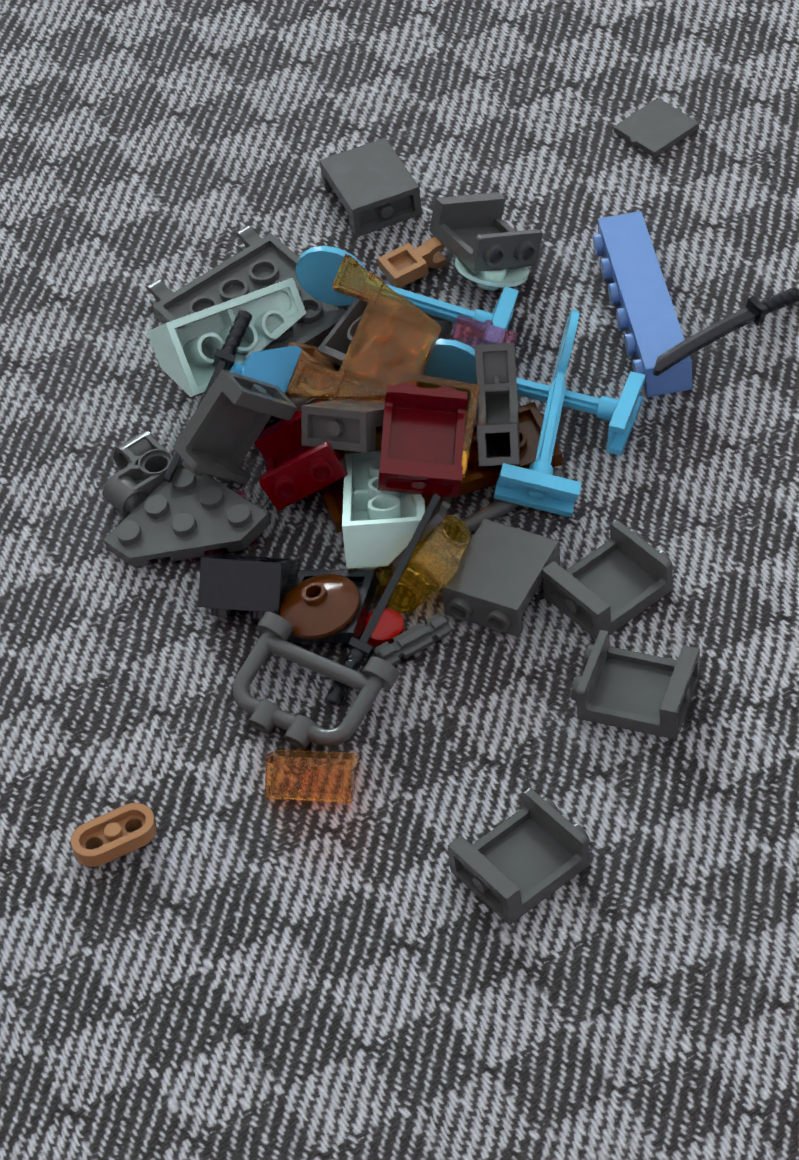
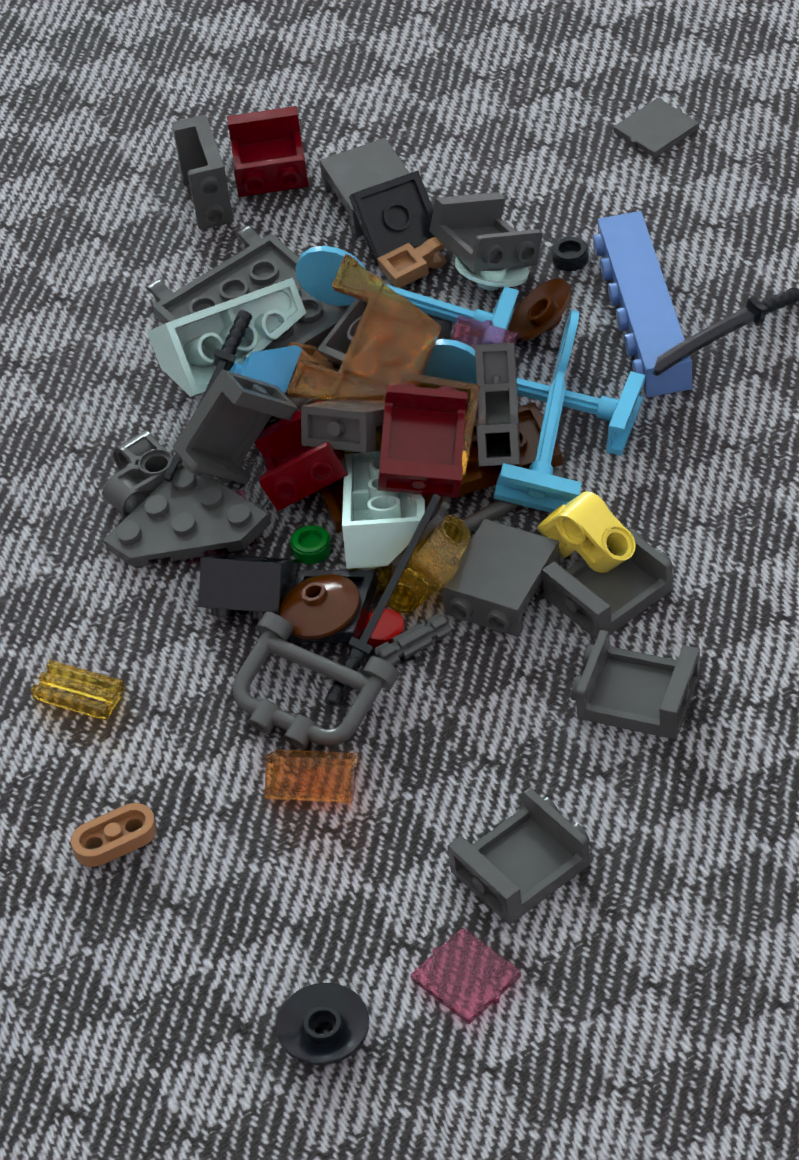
(82, 685): none -> clear yellow tile
(203, 171): none -> dark grey panel
(267, 151): none -> dark red panel
(311, 544): none -> green tile
(317, 1009): none -> black dish
(394, 214): none -> black plate
(466, 975): none -> clear pink piece
(541, 309): none -> reddish brown dish
(570, 253): none -> black tile
(589, 528): none -> light yellow piece

